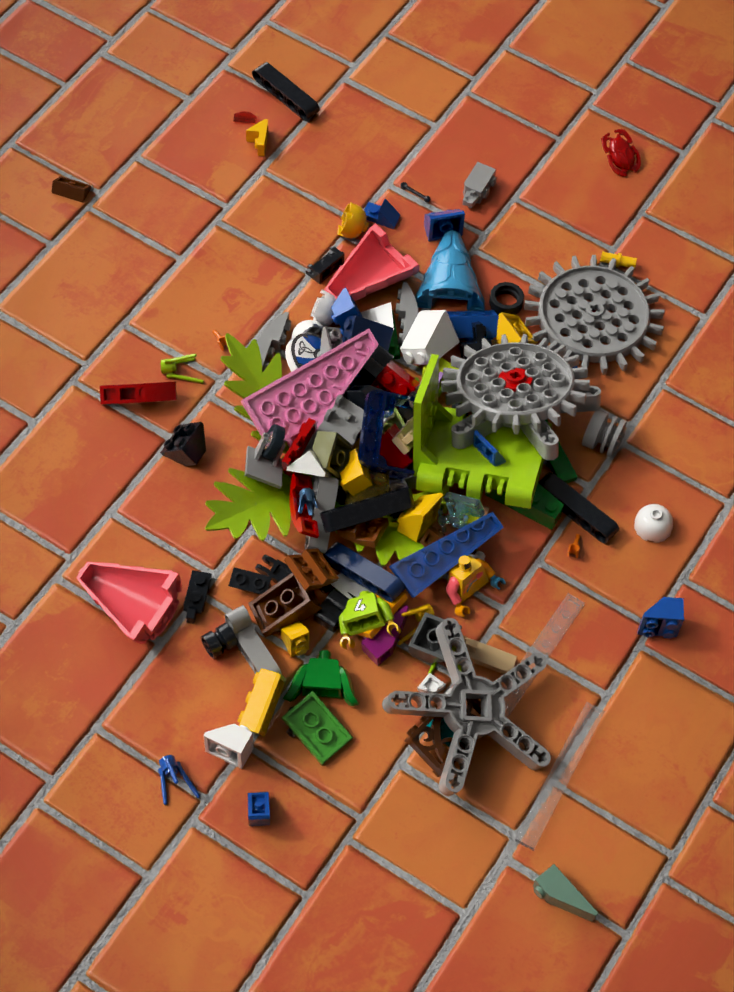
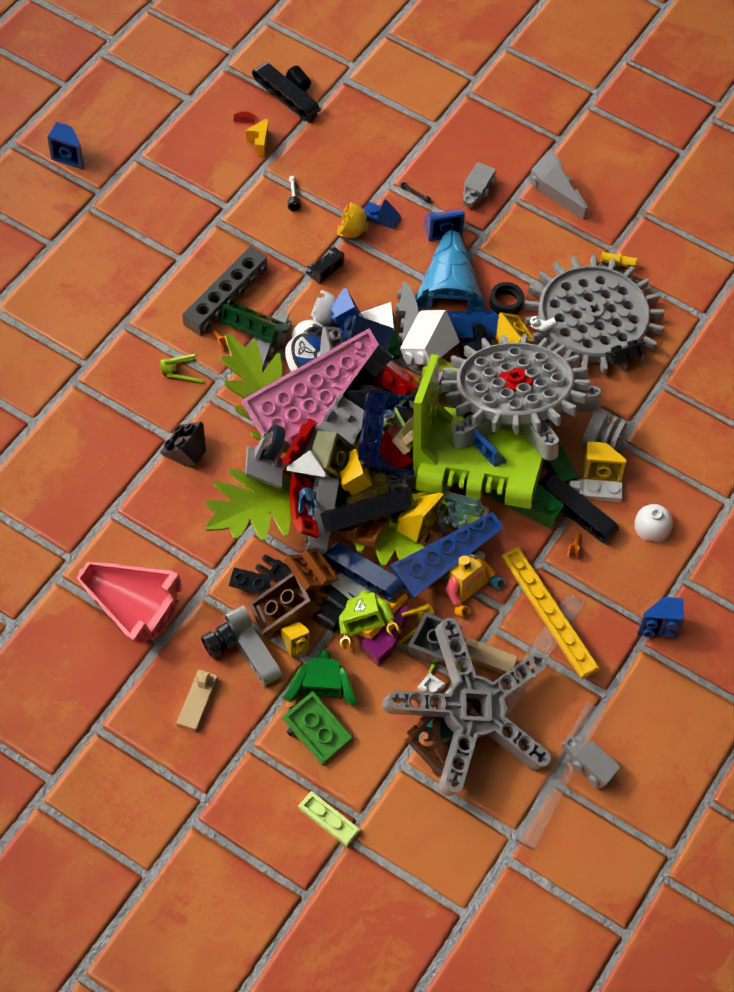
(65, 146): none -> blue slope
(70, 188): reddish brown slope -> none
(138, 393): red slope -> none
(170, 768): blue plant -> none
(196, 594): black hinge -> none
(197, 701): none -> tan hinge
(225, 290): none -> dark grey brick
(230, 744): white slope -> none
(252, 322): none -> dark green fence
(258, 809): blue slope -> none
(262, 701): yellow slope -> none
(294, 202): none -> black hinge
(298, 77): none -> black piece
(329, 819): none -> yellowish green tile
(372, 267): coral cone -> none
(541, 325): none -> white arm
(550, 613): none -> yellow tile
(554, 184): none -> light grey wedge
(560, 892): sand green slope -> none
(590, 761): none -> light grey hinge
(598, 489): none -> white hinge
(603, 463): none -> yellow slope
(621, 153): red shield -> none
(633, 349): none -> black hinge

